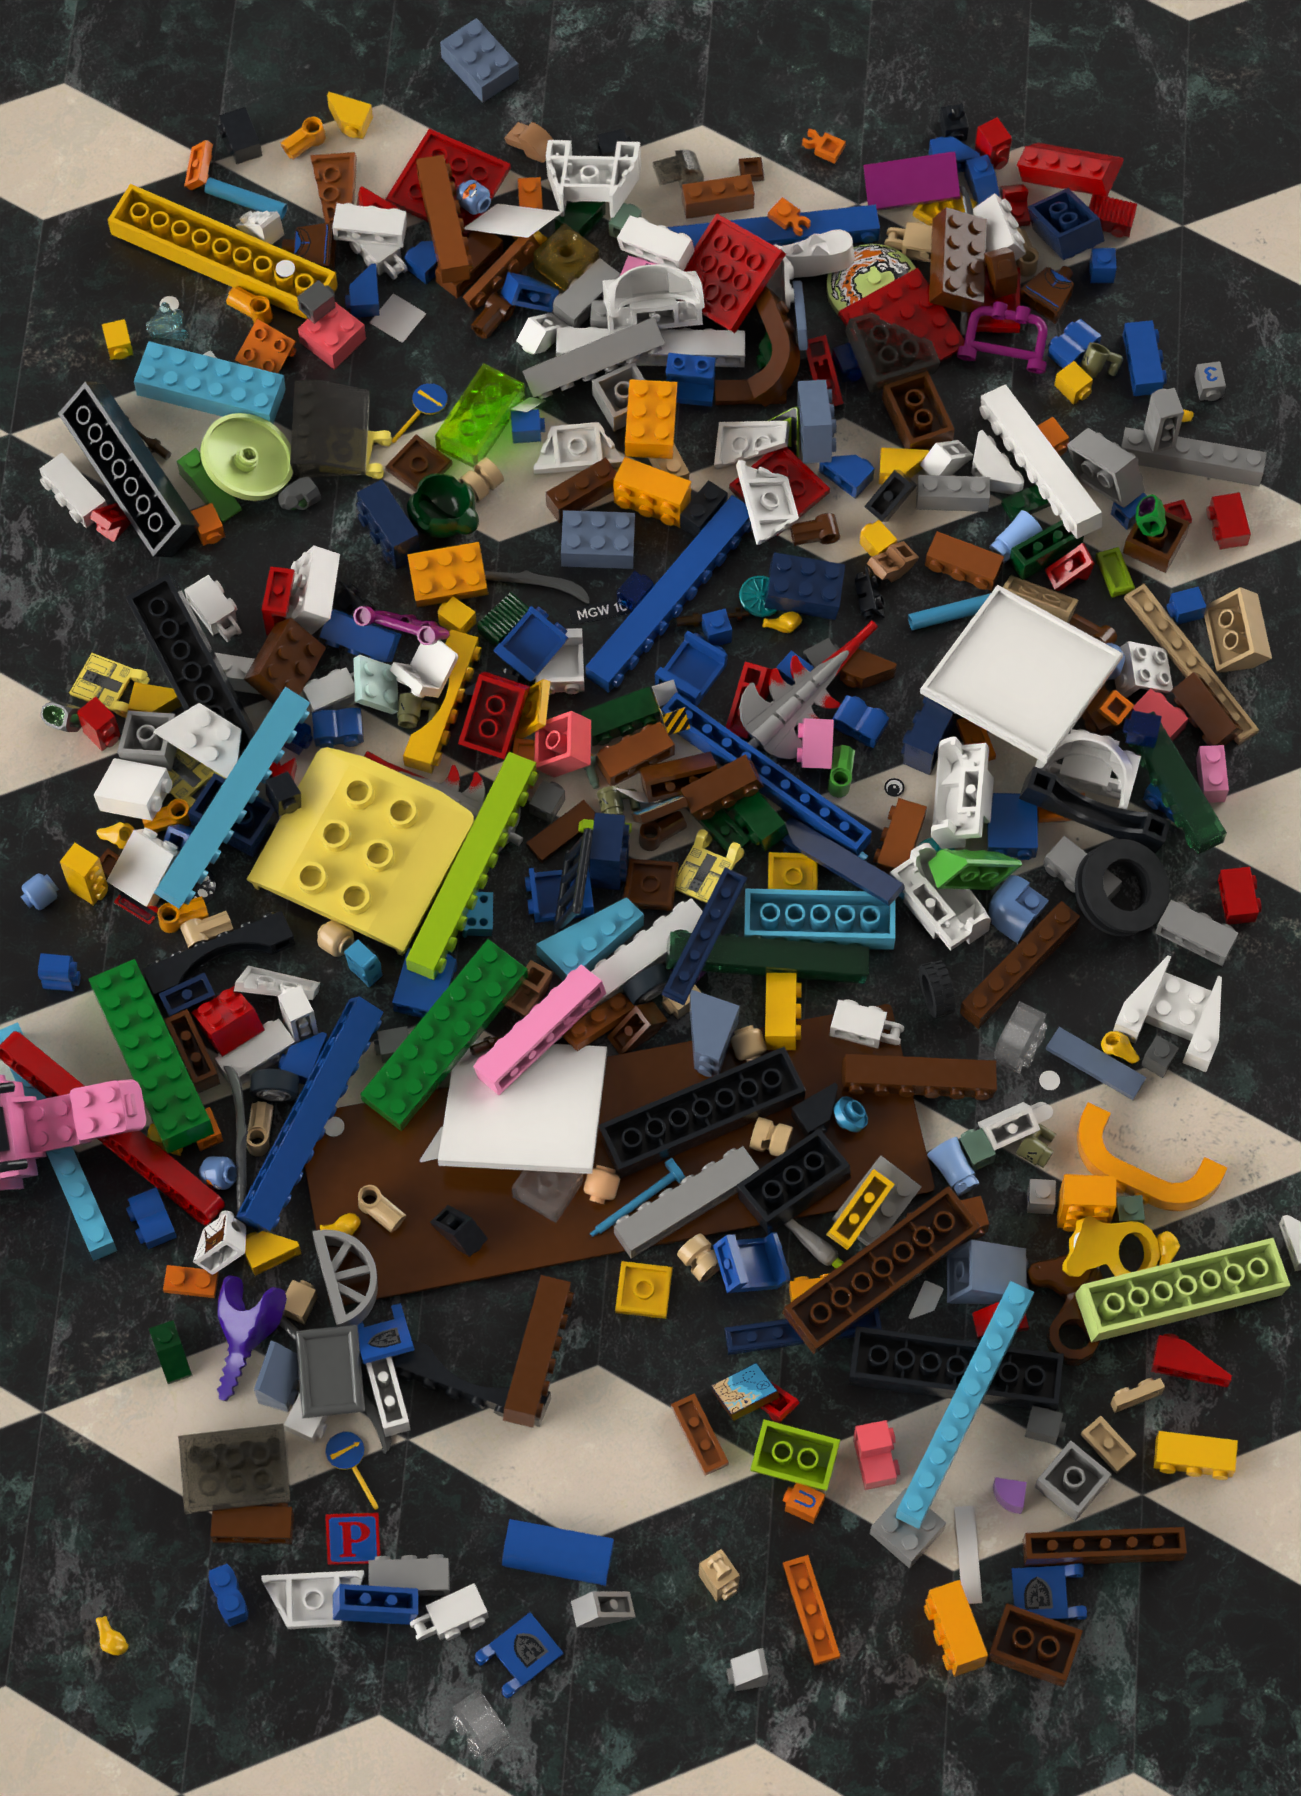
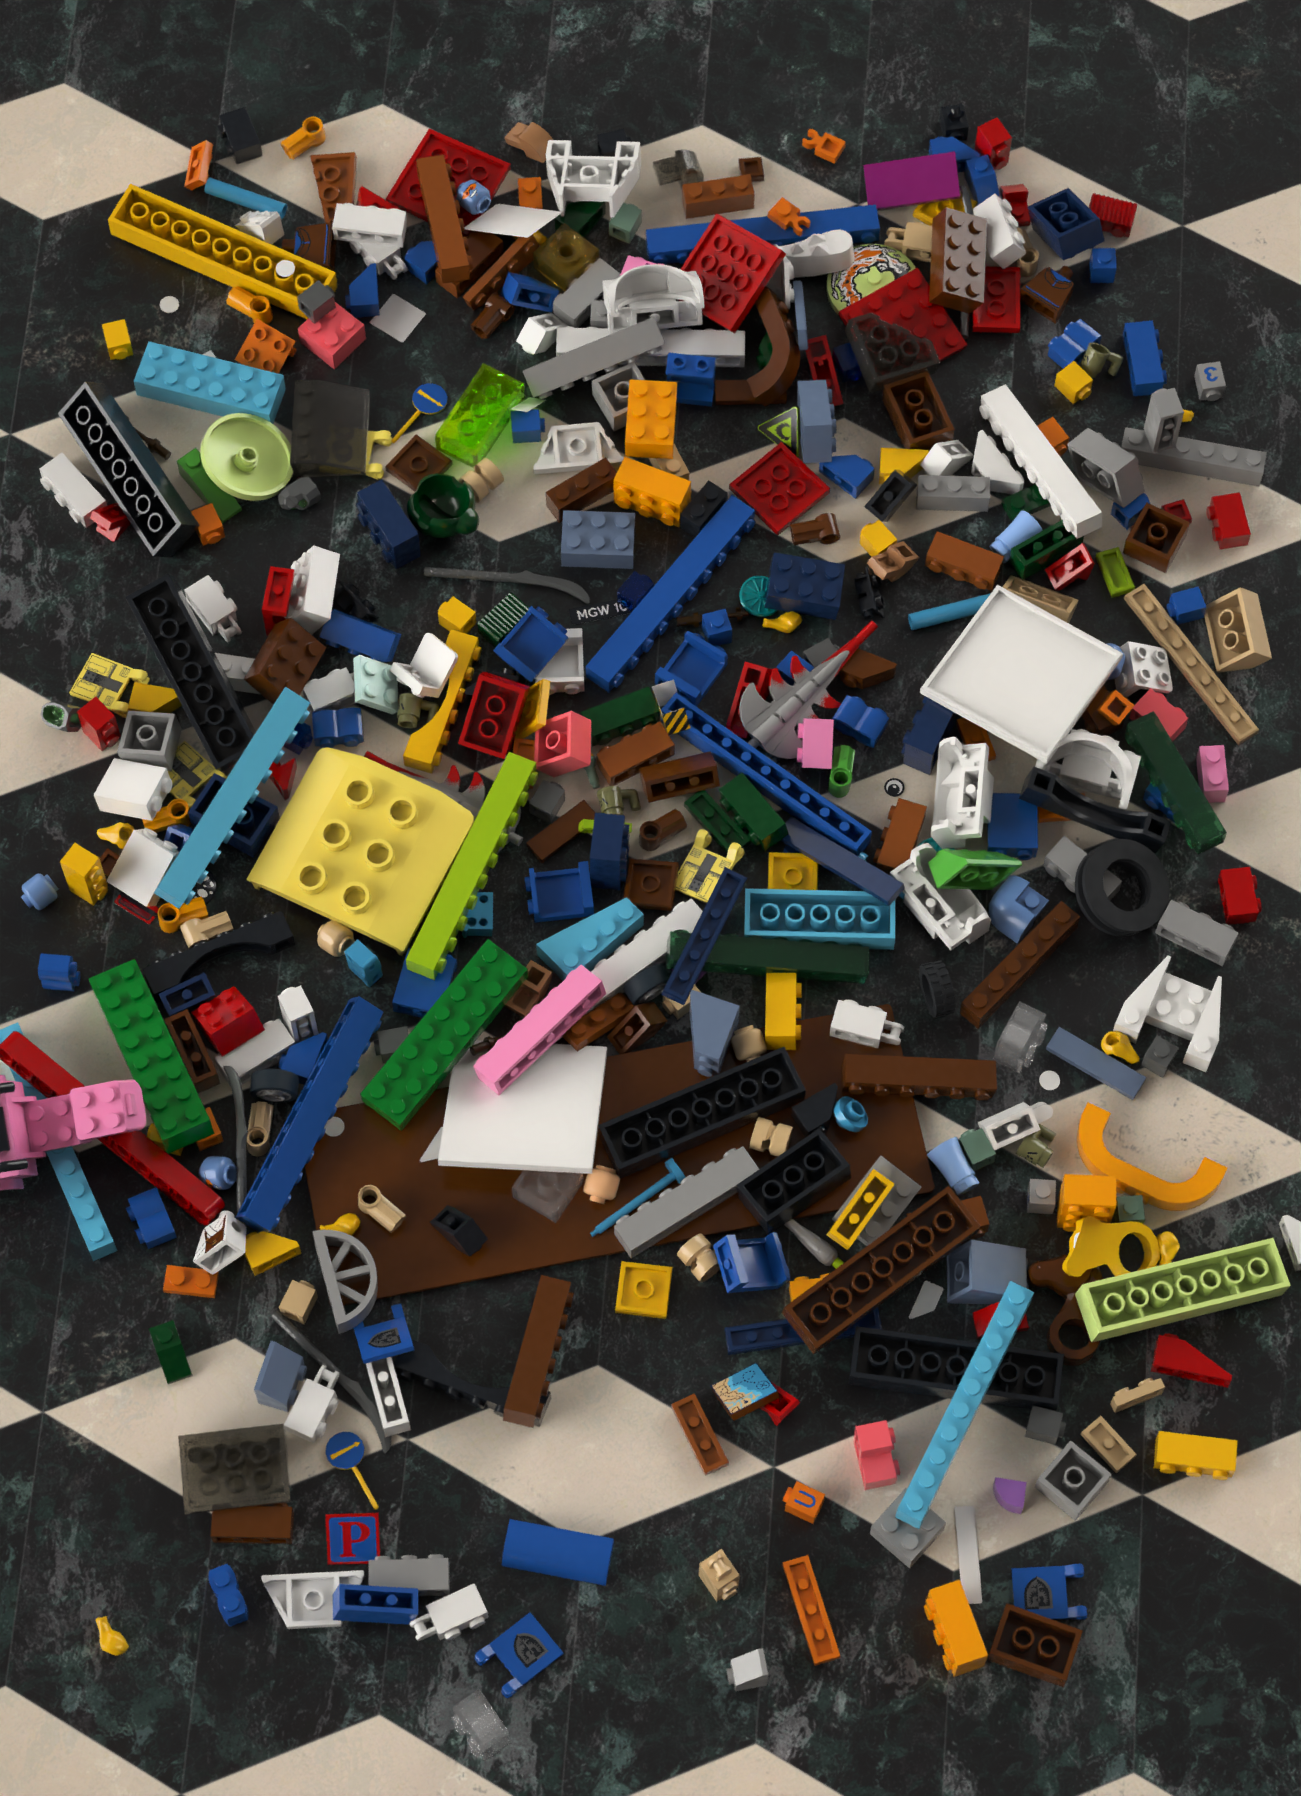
(167, 324): clear light blue rock -> none
(204, 737): white wing -> none
(244, 1327): dark purple animal -> none
(273, 983): white wing -> none
(283, 794): black brick -> none
(330, 1371): dark grey piece -> none
(350, 115): yellow slope -> none
(426, 634): magenta bar -> none
(447, 573): light orange brick -> none
(479, 60): sand blue brick -> none
(569, 873): black bar -> none
(602, 1608): light grey slope -> none
(639, 796): white sticker -> none
(655, 243): white brick -> none
(659, 809): reddish brown tile -> none
(722, 788): reddish brown brick -> none
(748, 440): white wing -> none
(767, 501): white wing -> none
(795, 1455): lime slope -> none
(1000, 312): magenta bar -> none
(1001, 272): reddish brown slope -> none
(1069, 168): red slope -> none
(1104, 633): reddish brown piece -> none
(1104, 1546): reddish brown brick -> none
(1142, 729): clear blue brick -> none
(1150, 515): green rock -> none
(1206, 710): reddish brown brick -> none

